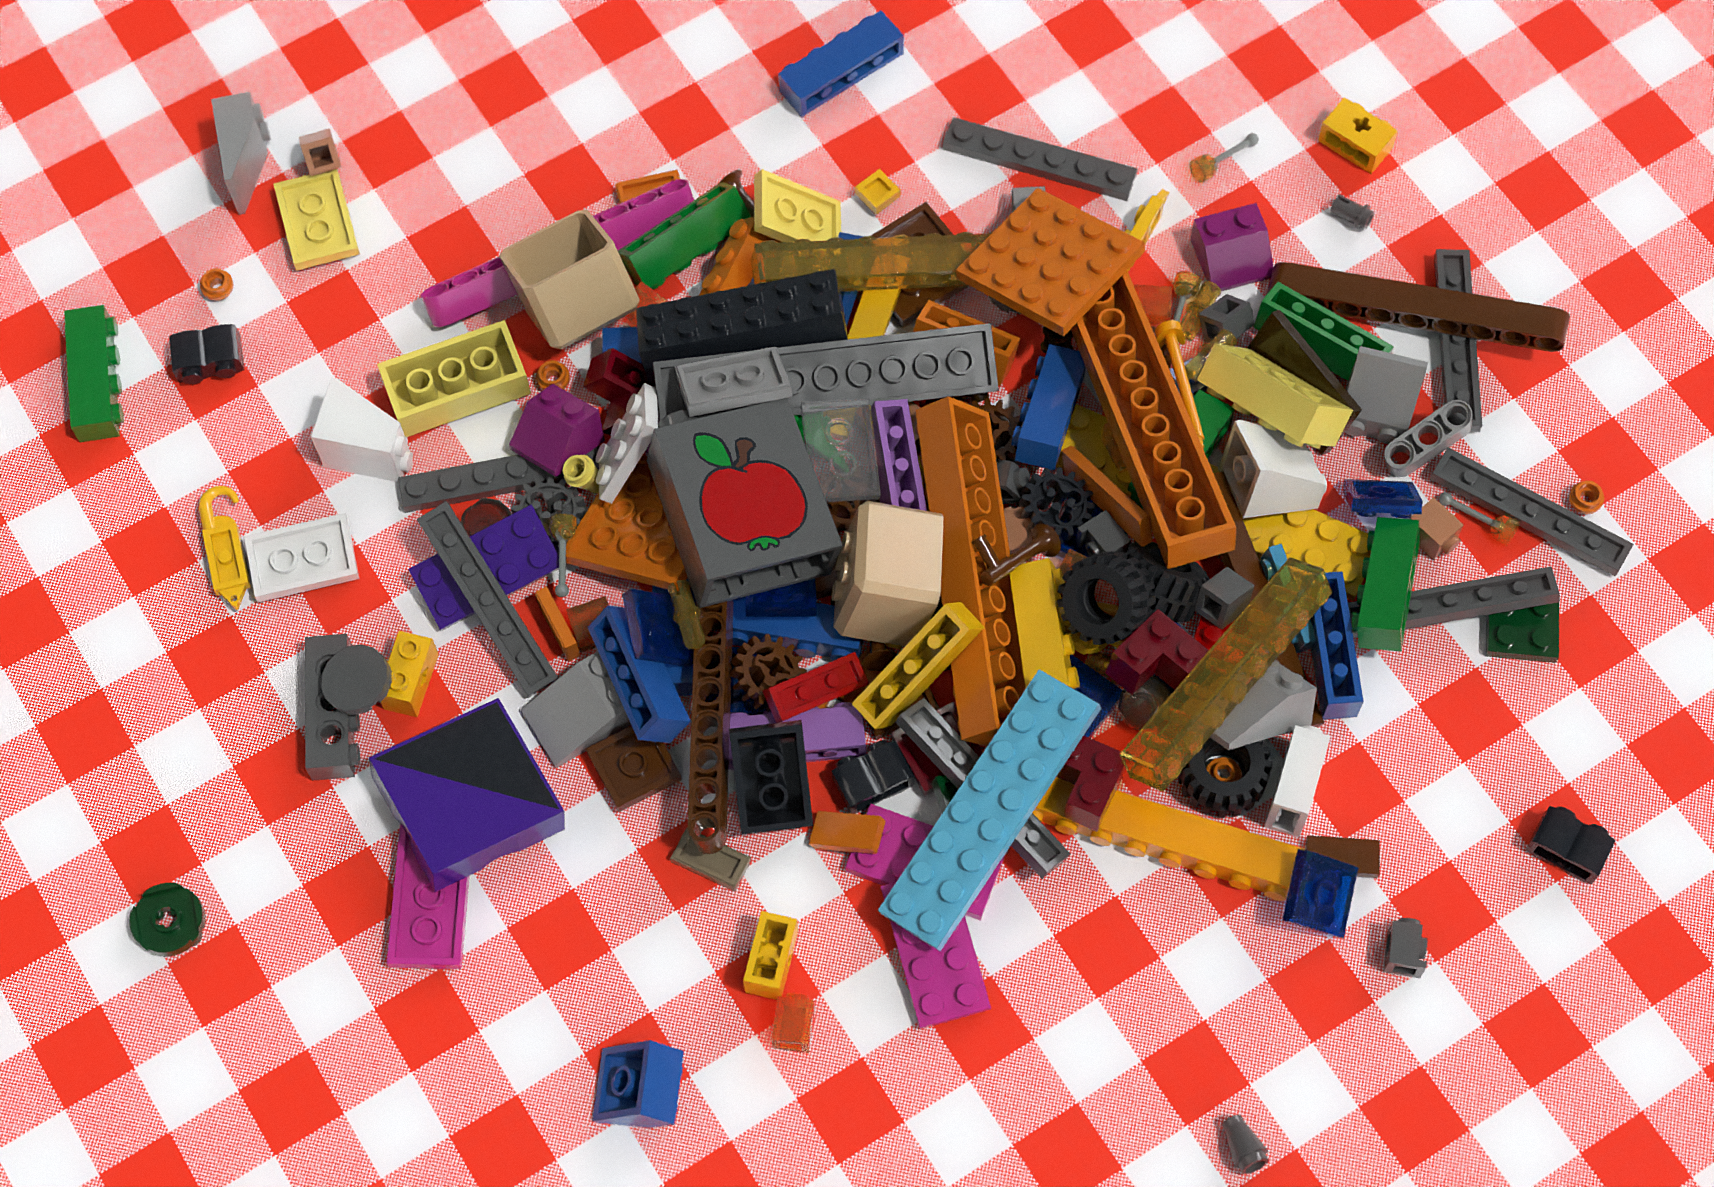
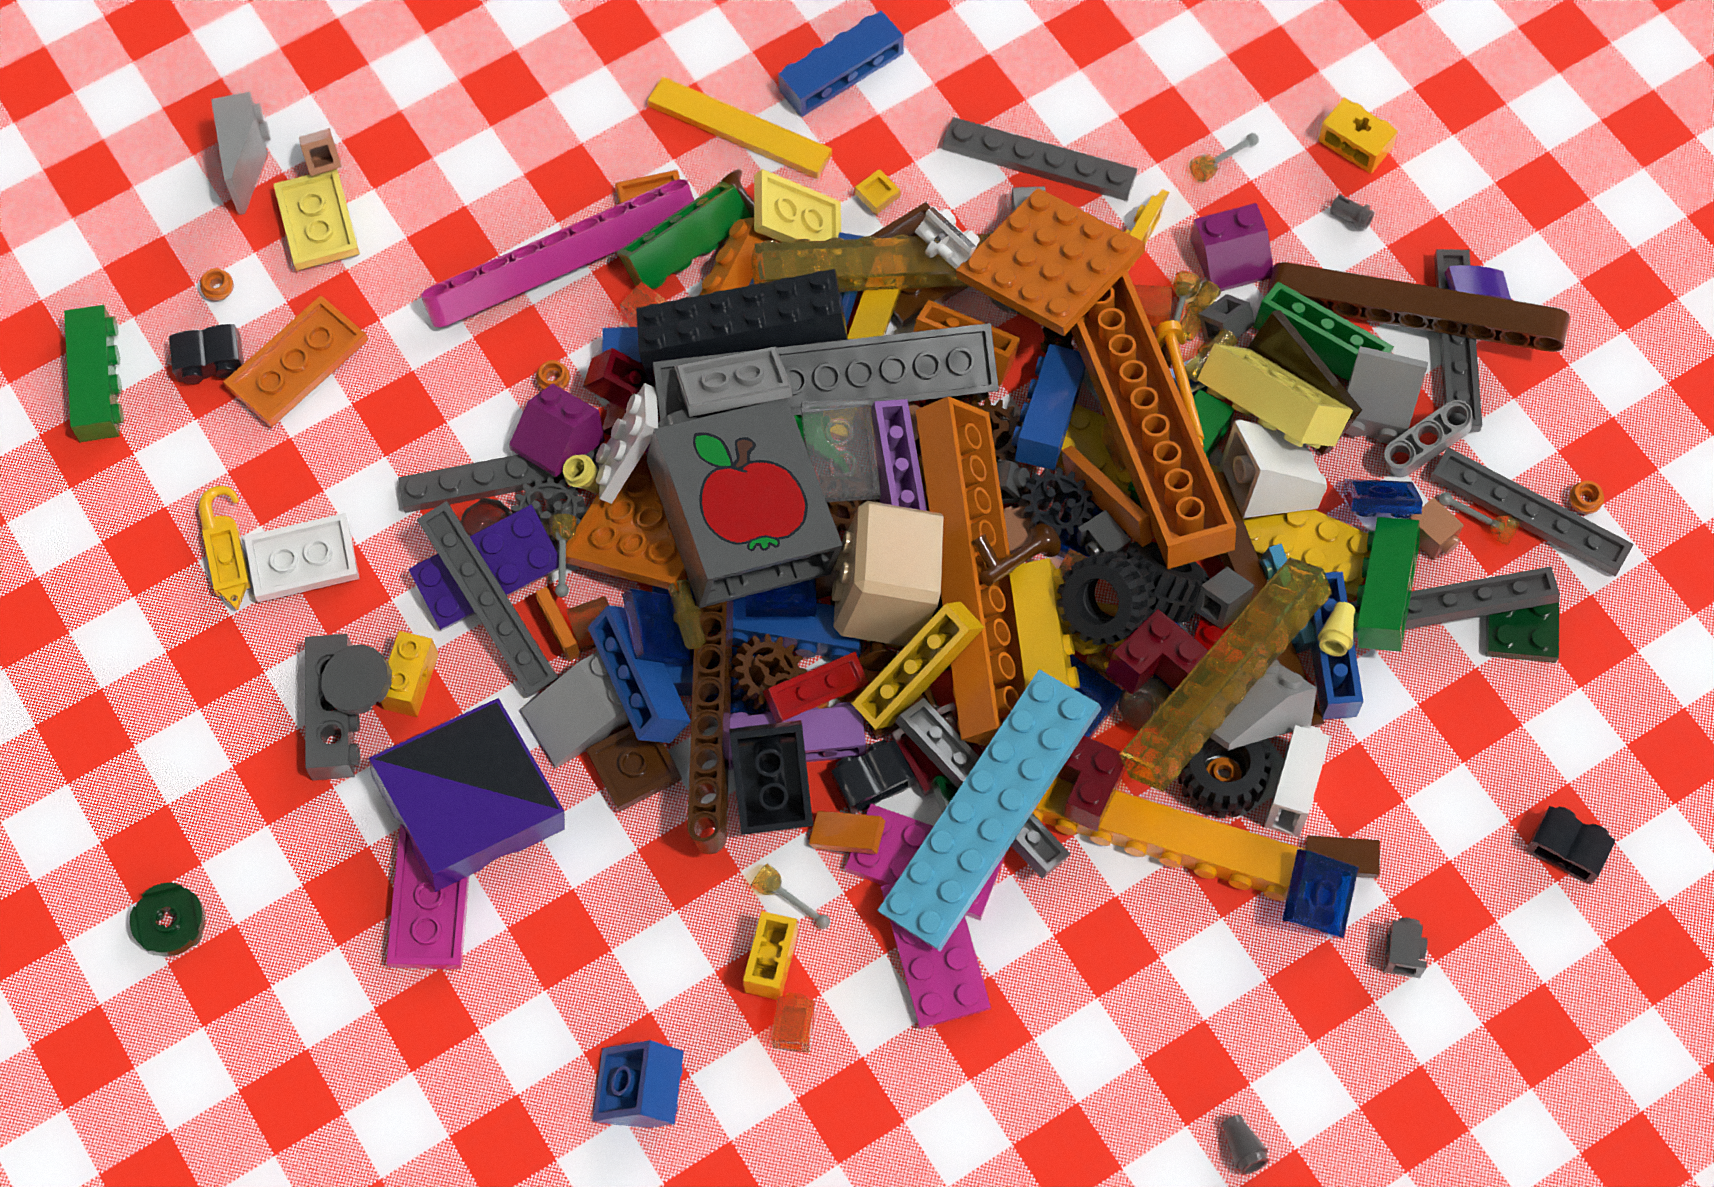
(295, 361): none -> orange plate
(359, 436): white slope -> none
(454, 378): light yellow brick -> none
(570, 279): tan plate -> none
(723, 867): dark tan tile -> none
(740, 127): none -> yellow tile
(769, 882): none -> hinge
(945, 238): none -> white hips
(1337, 632): none -> light yellow cone
(1478, 281): none -> dark purple slope

